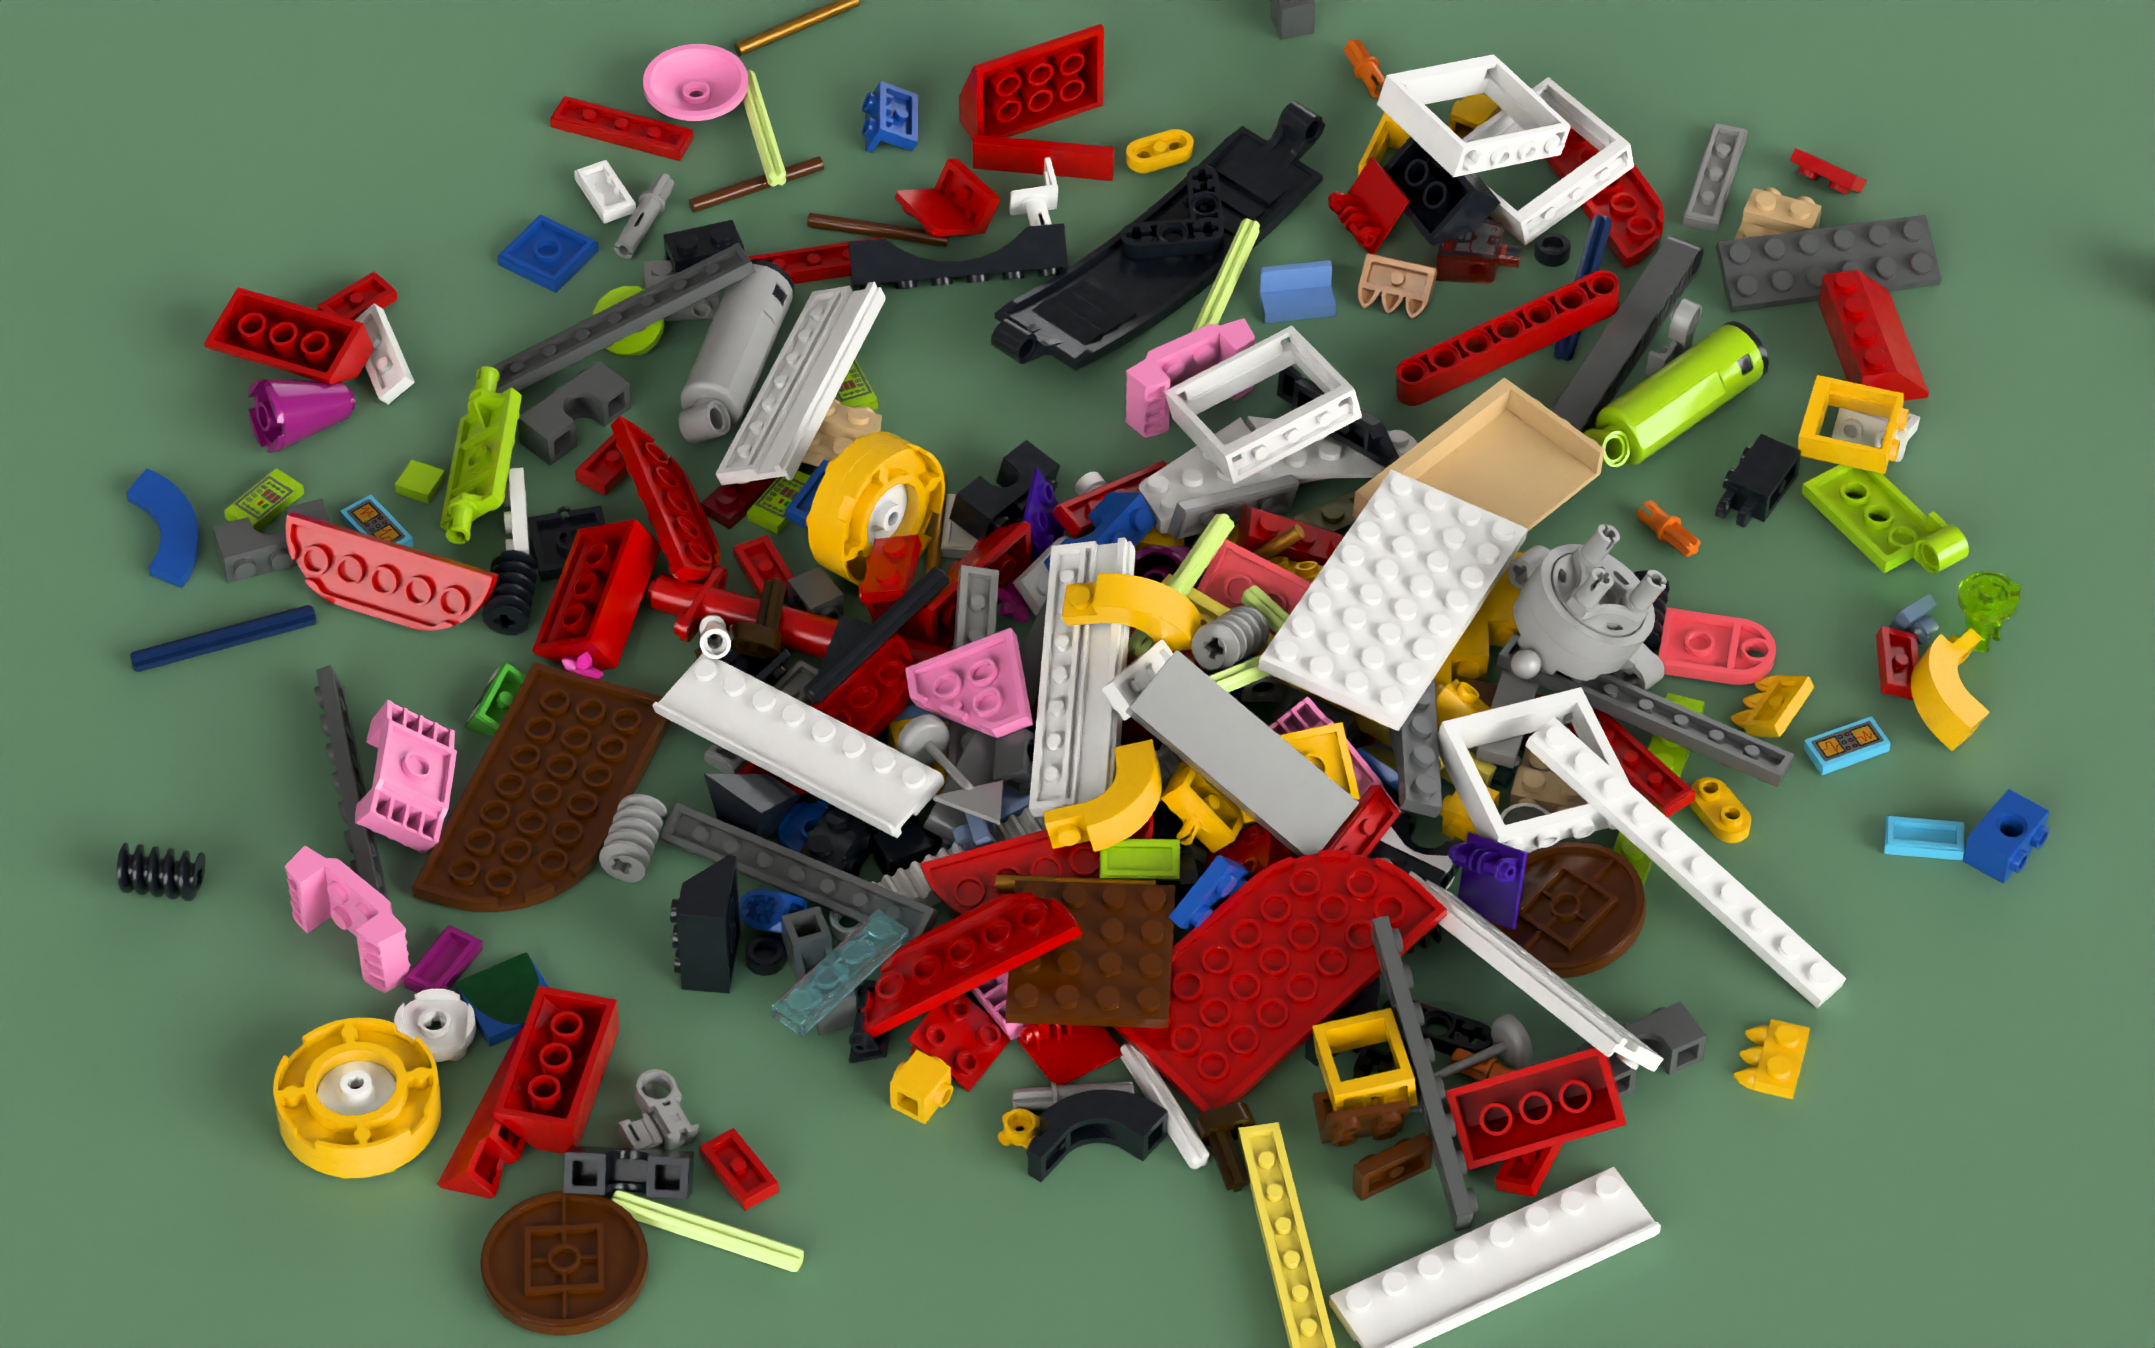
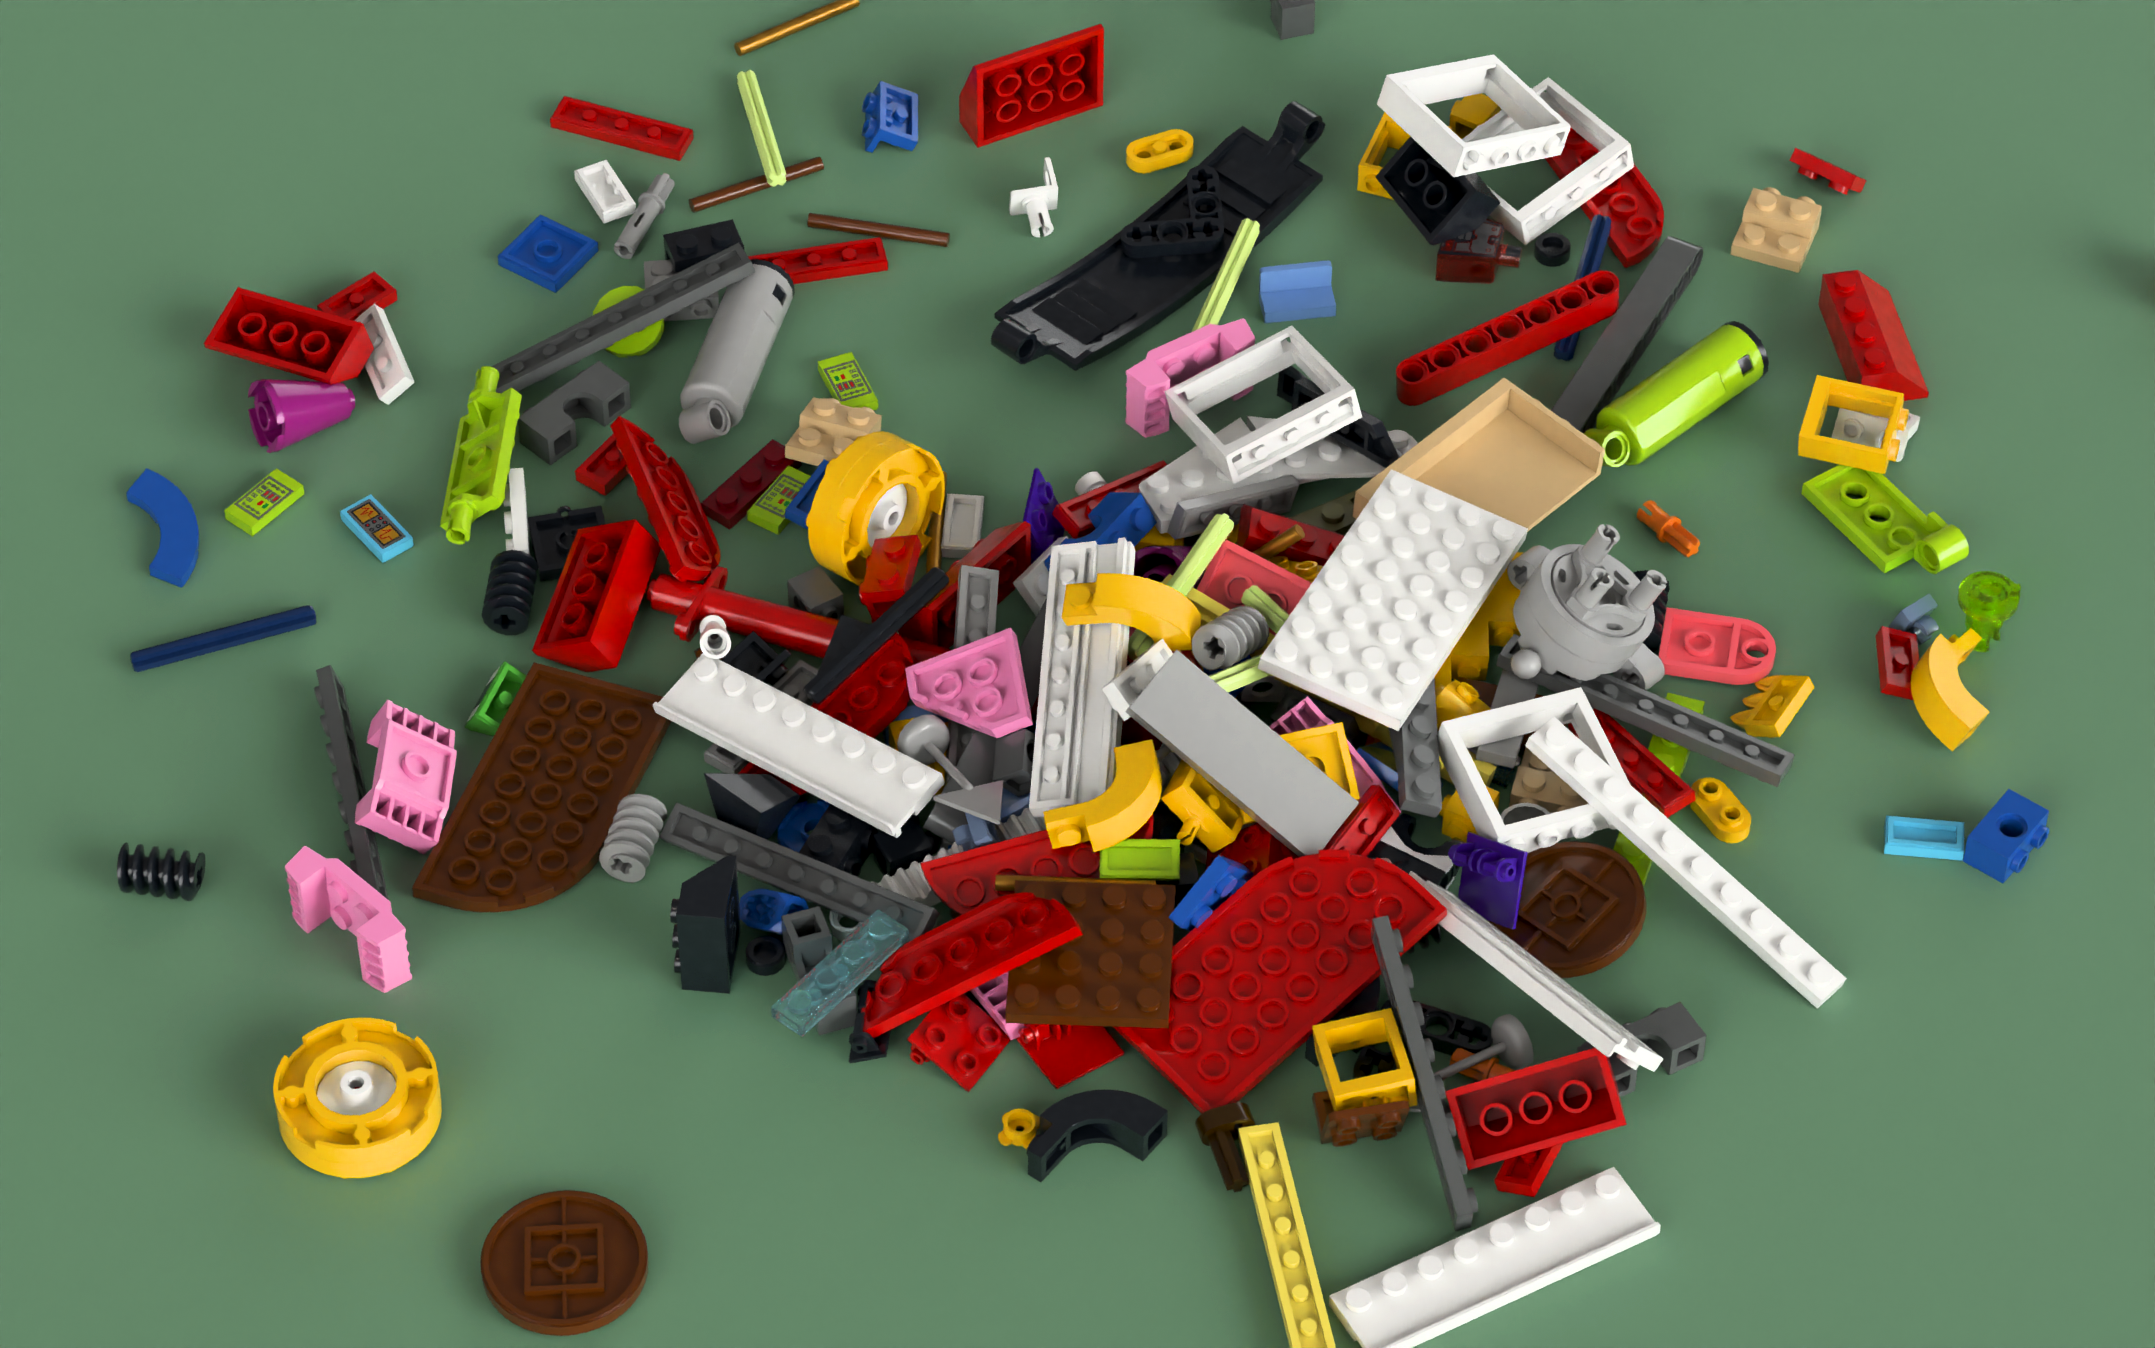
(251, 553): dark grey arch -> none
(385, 576): plate -> none
(420, 481): lime tile -> none
(444, 961): magenta tile -> none
(454, 1016): white plate -> none
(485, 1143): red wedge -> none
(501, 996): dark green tile -> none
(558, 1068): red slope -> none
(582, 666): dark pink plant -> none
(632, 1170): black arch -> none
(660, 1117): light grey piece -> none
(695, 82): bright pink dish -> none
(710, 1231): yellowish green axle -> none
(738, 1169): red plate -> none
(761, 562): red plate -> none
(763, 638): dark brown piece -> none
(801, 385): white plate -> none
(920, 1086): yellow brick -> none
(956, 205): red bracket -> none
(985, 507): black arch -> none
(1013, 604): dark pink plant -> none
(1028, 157): red tile -> none
(1032, 250): black arch -> none
(1043, 1097): light grey axle -> none
(1157, 1091): white axle -> none
(1364, 66): orange axle -> none
(1369, 206): red hinge -> none
(1392, 1166): reddish brown plate -> none
(1396, 282): medium nougat plate -> none
(1681, 331): light grey piece -> none
(1715, 177): light grey tile -> none
(1759, 480): black hinge -> none
(1776, 1058): yellow plate -> none
(1791, 264): dark grey plate -> none
(1846, 745): tile -> none

